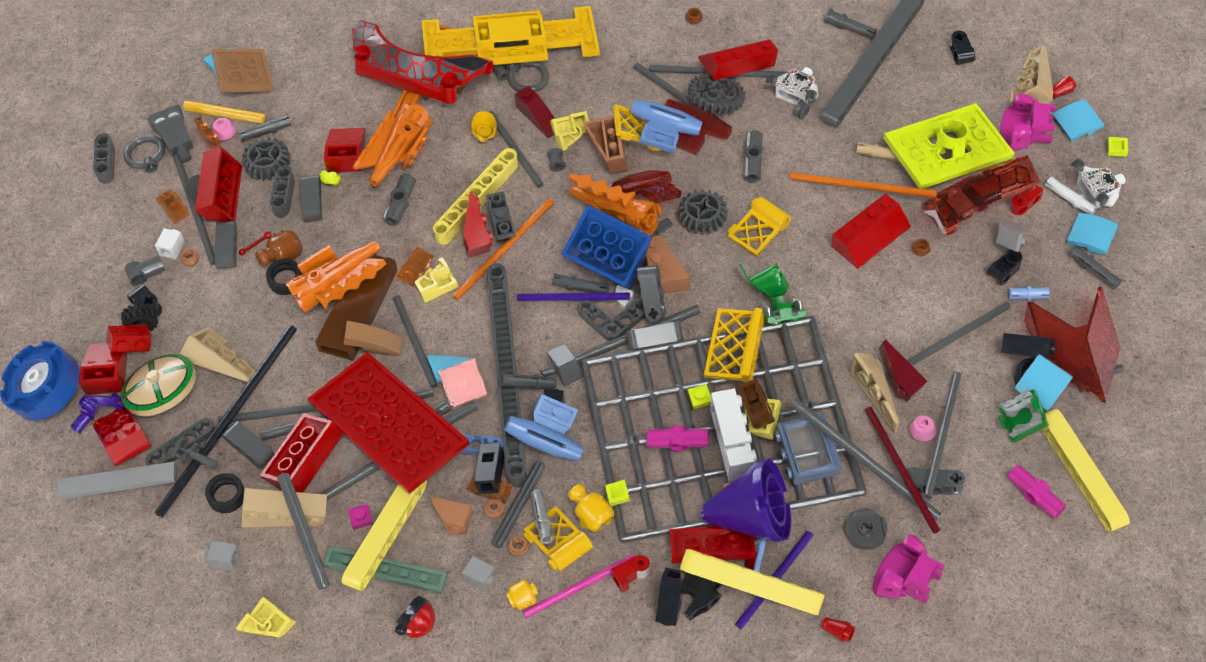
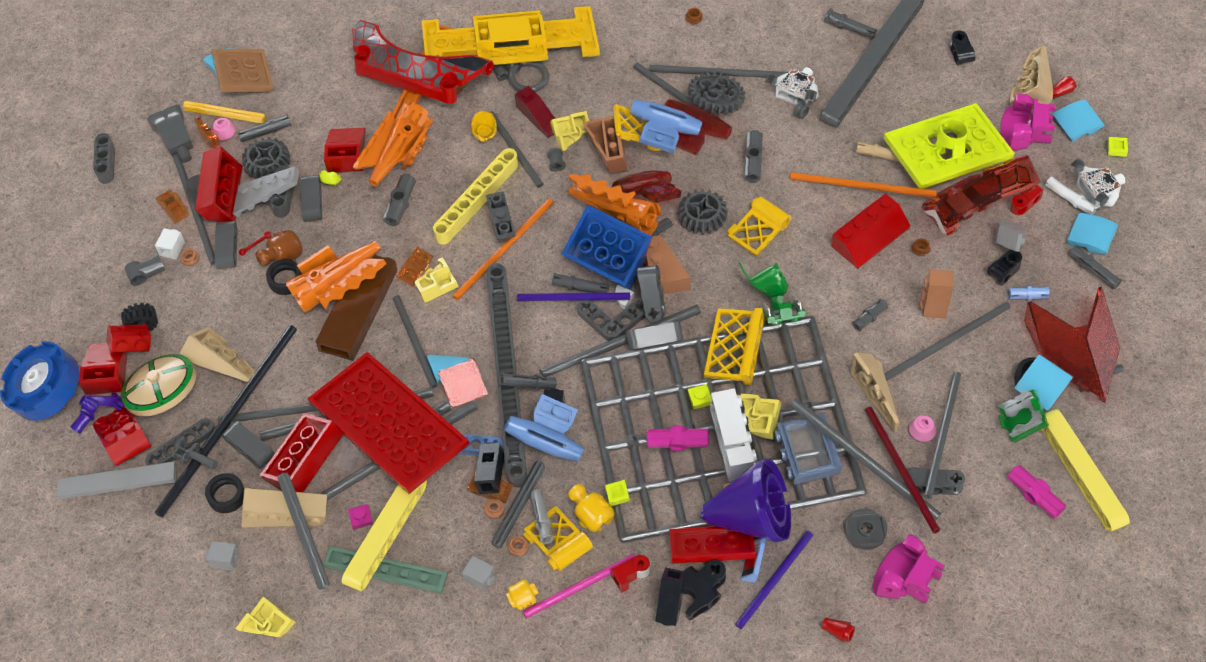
(143, 295): black piece -> none
(149, 164): dark grey piece -> none
(263, 189): none -> light grey wing
(372, 339): medium nougat slope -> none
(416, 619): piece -> none
(453, 515): nougat slope -> none
(475, 236): slope -> none
(564, 364): dark grey slope -> none
(740, 59): red slope -> none
(752, 581): light yellow beam -> none
(756, 403): reddish brown brick -> none
(869, 314): none -> dark grey pin
(902, 375): dark red slope -> none
(937, 293): none -> nougat wedge
(1029, 345): black brick -> none

